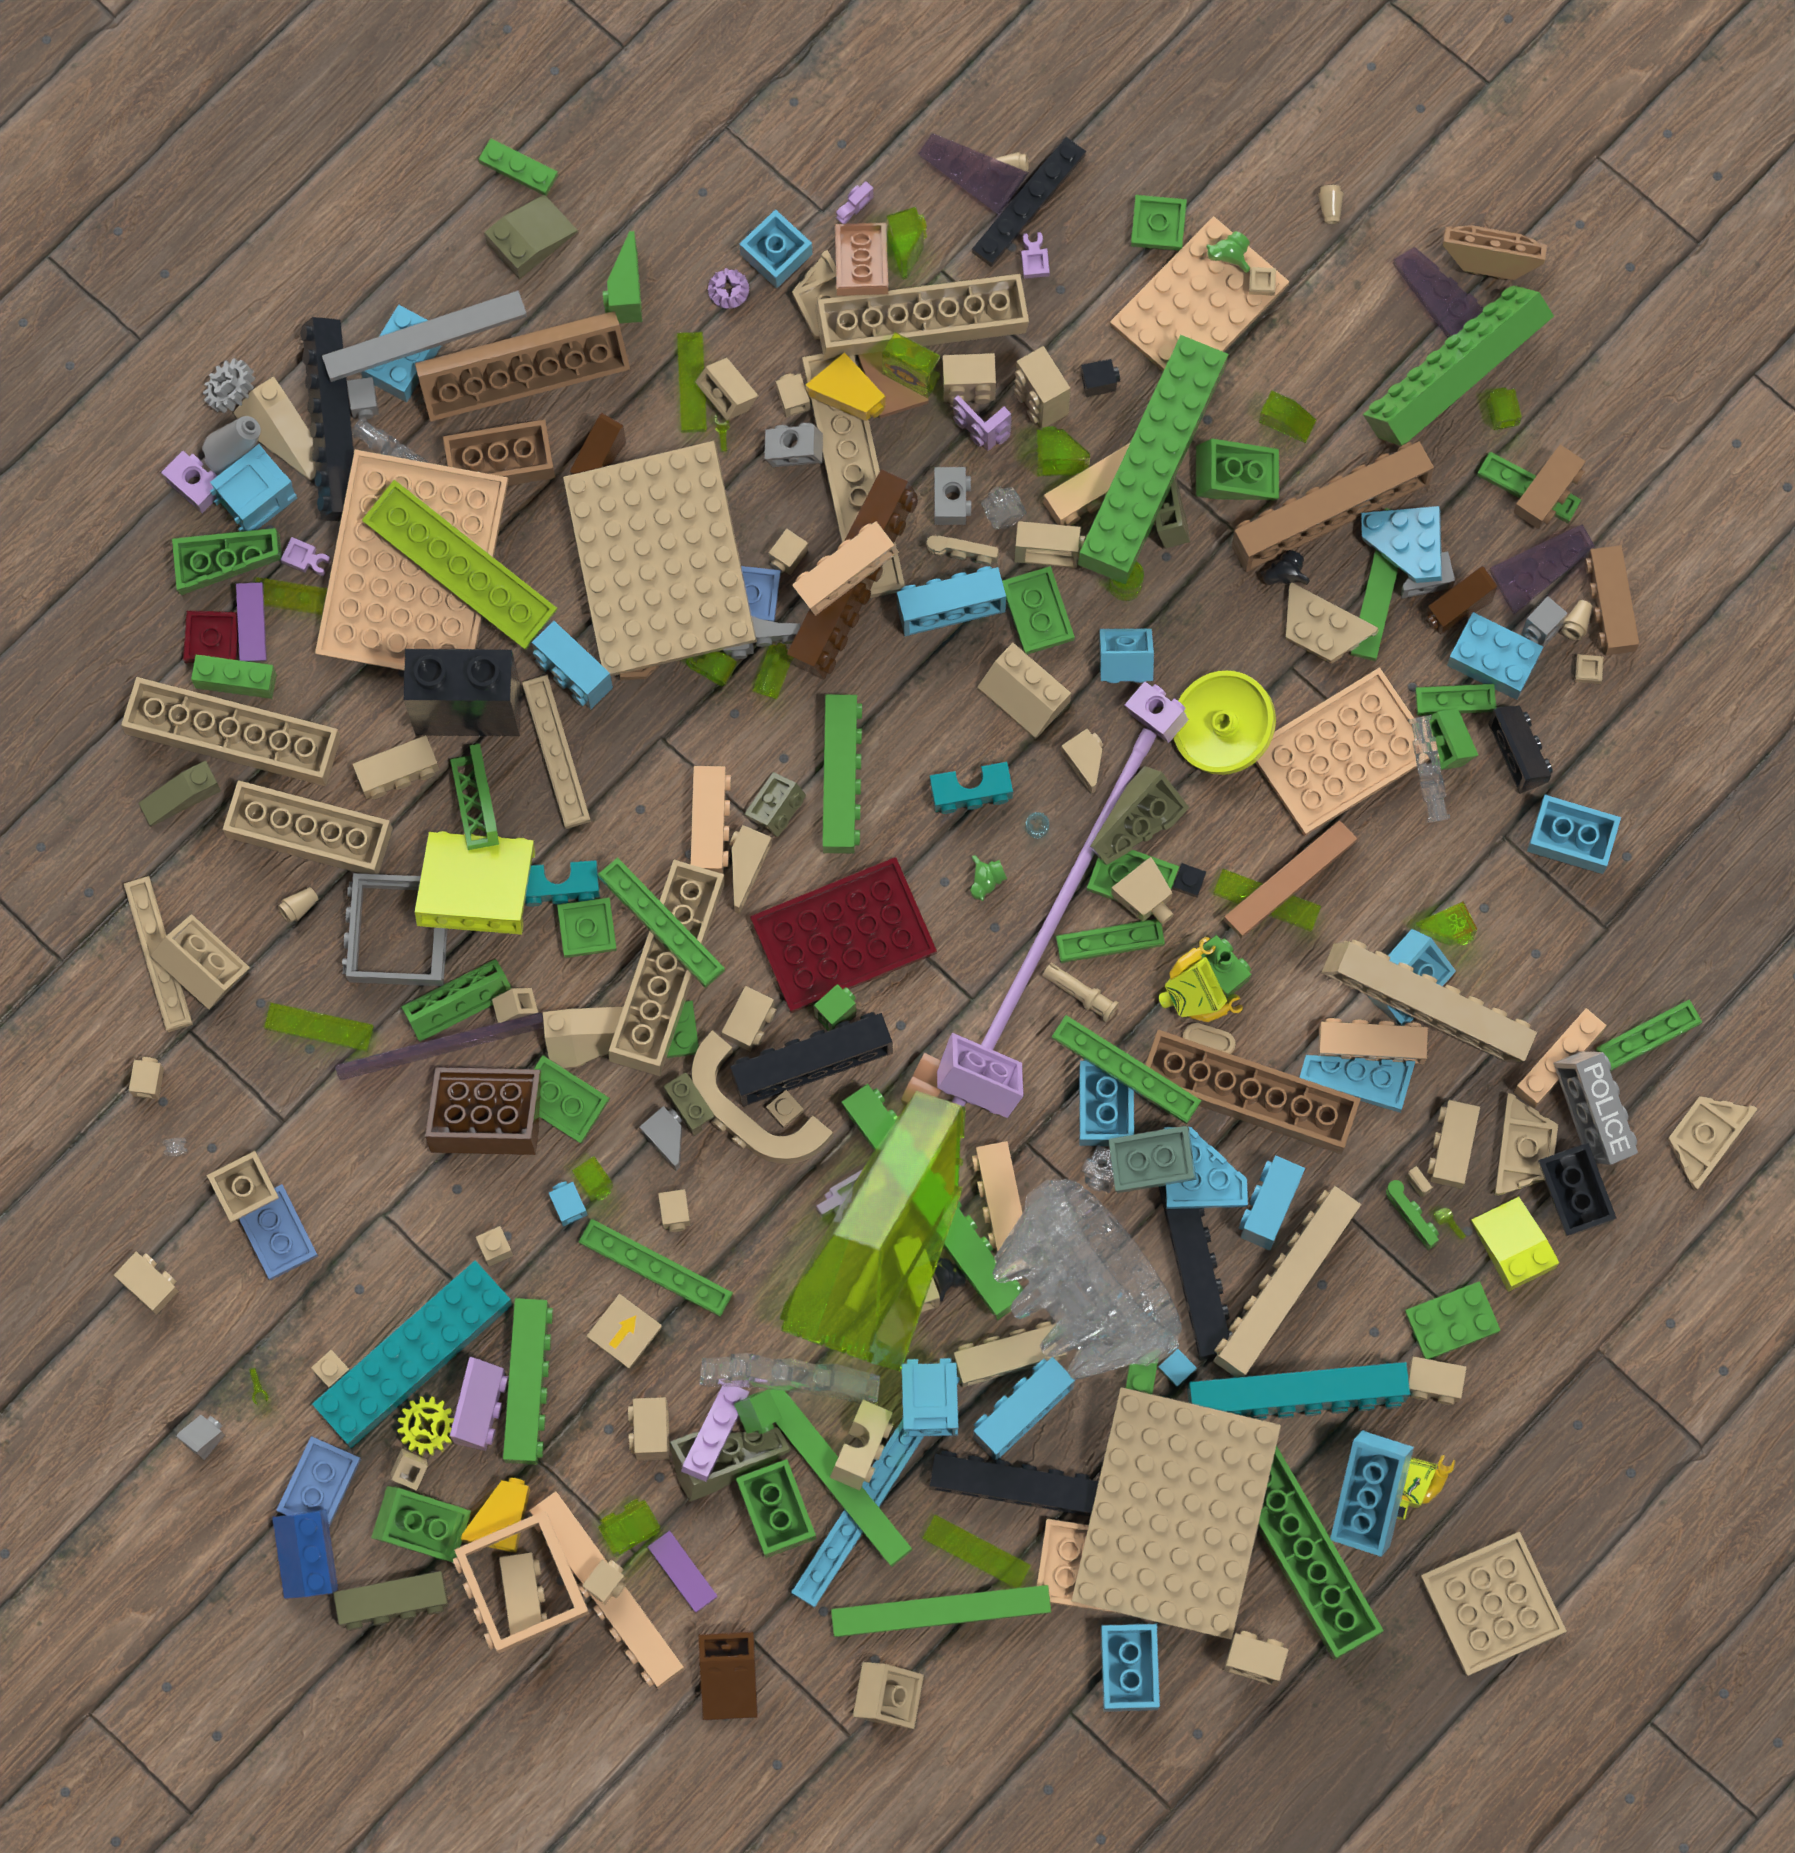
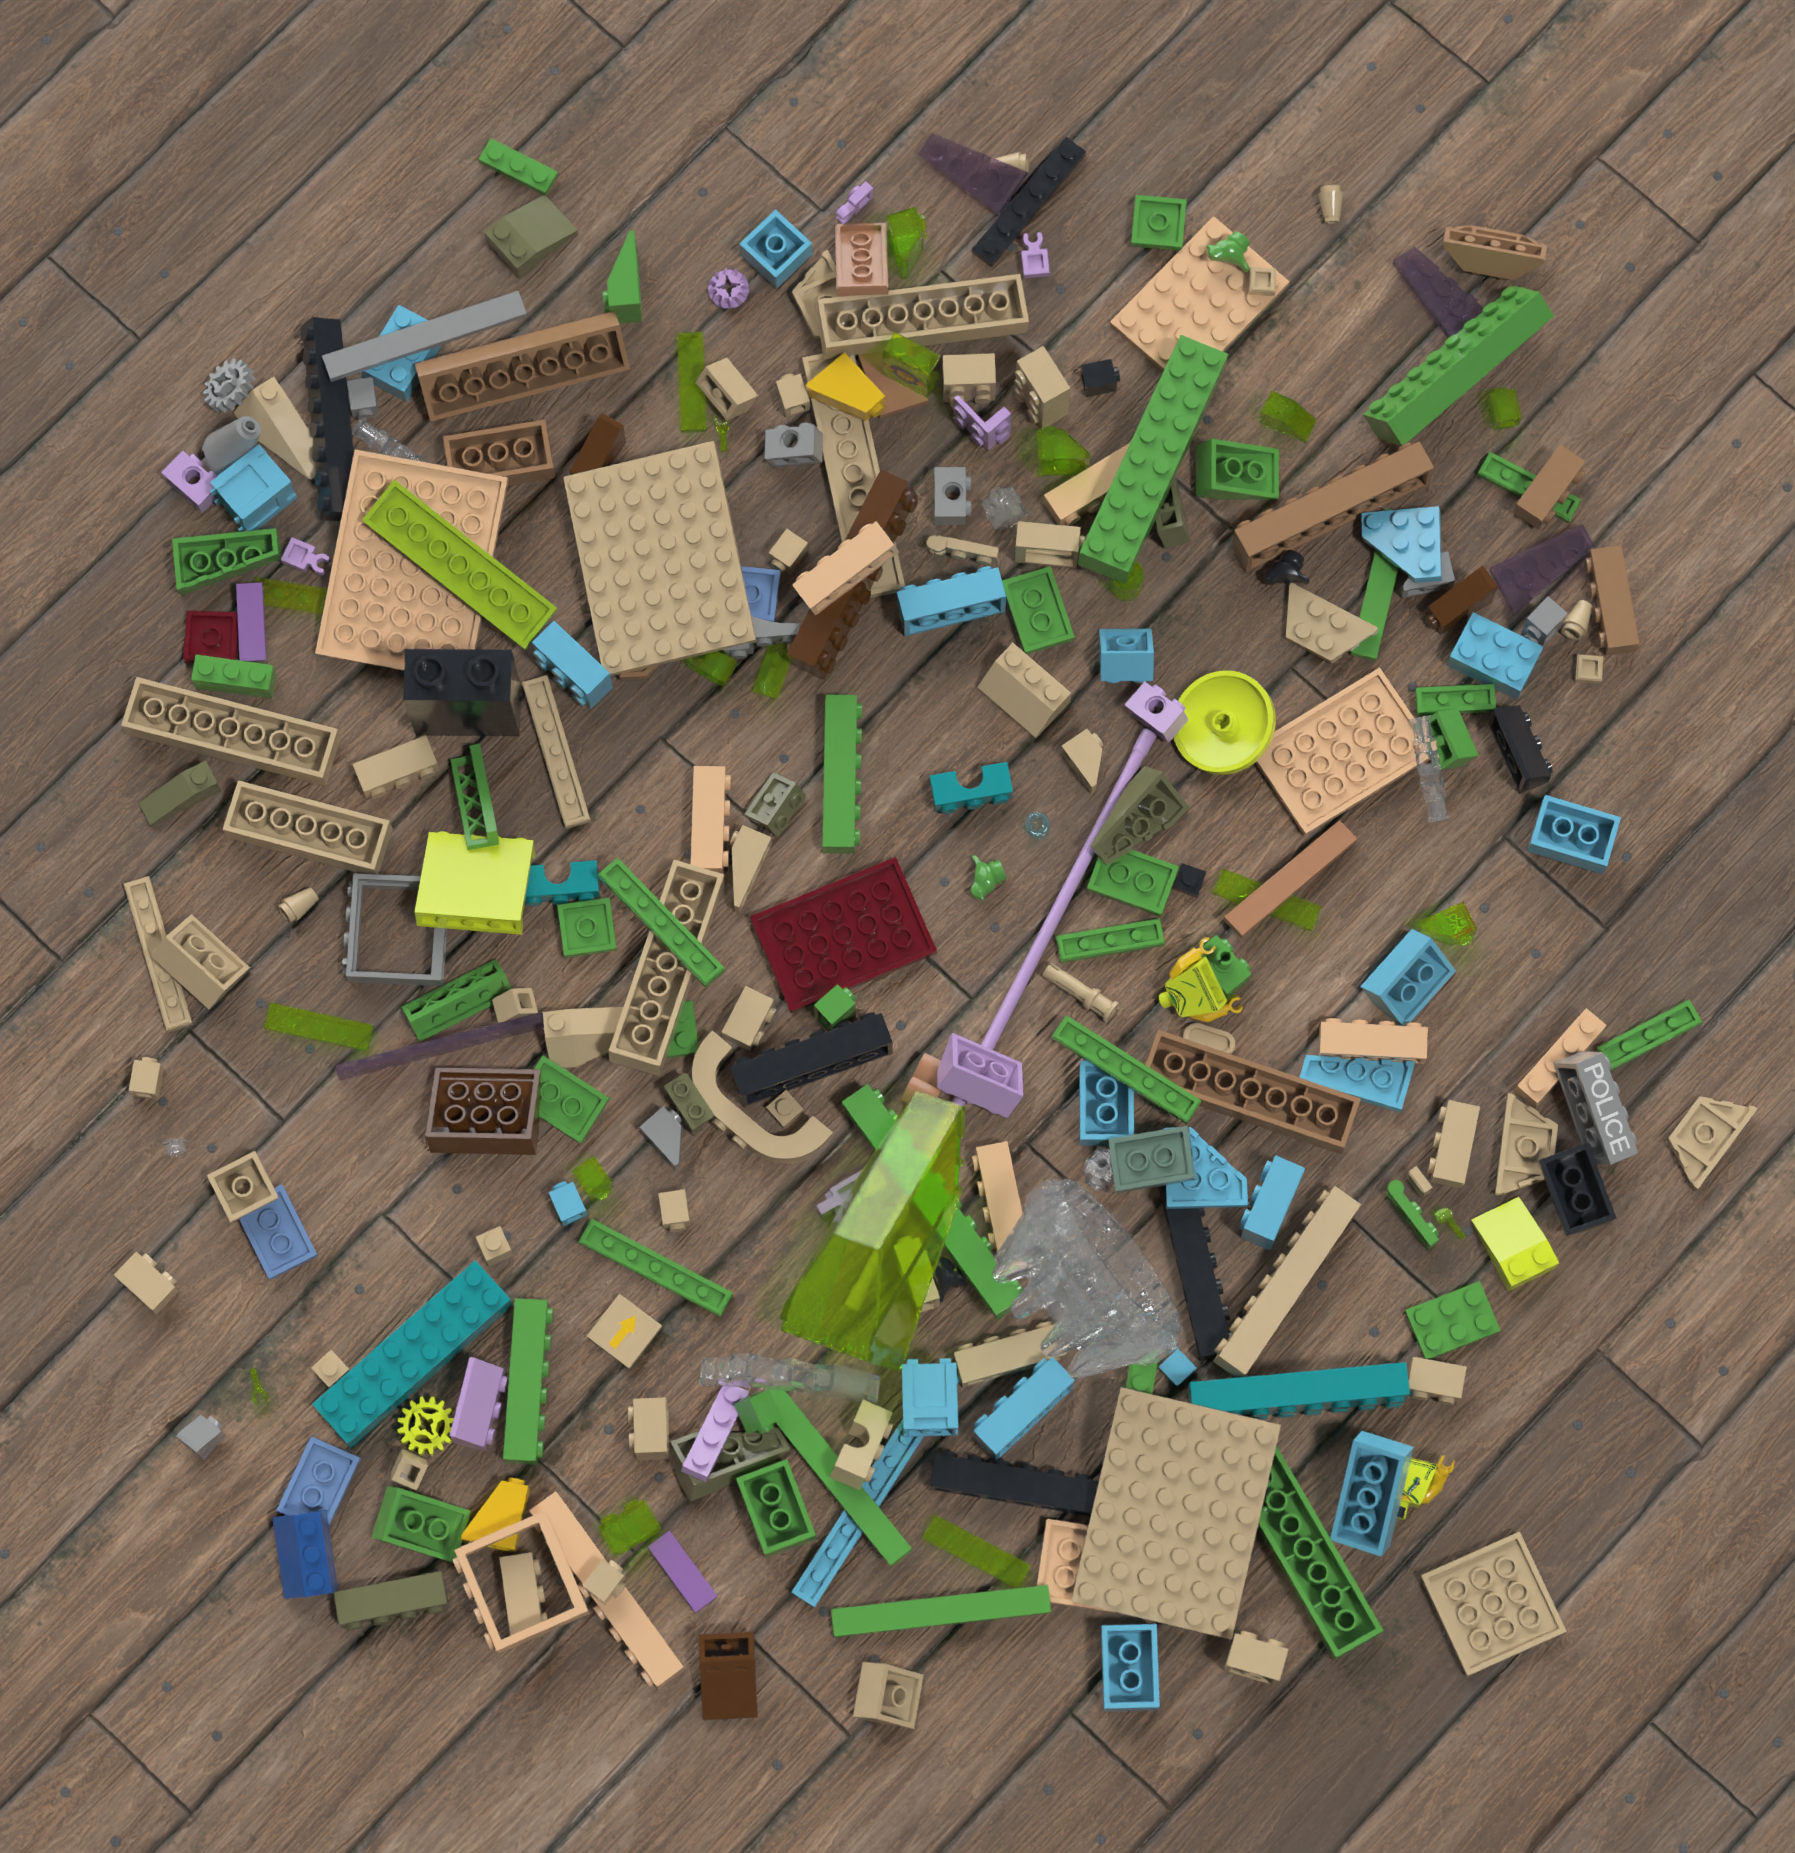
(1145, 892): tan torso -> none
(1429, 1002): tan brick -> none

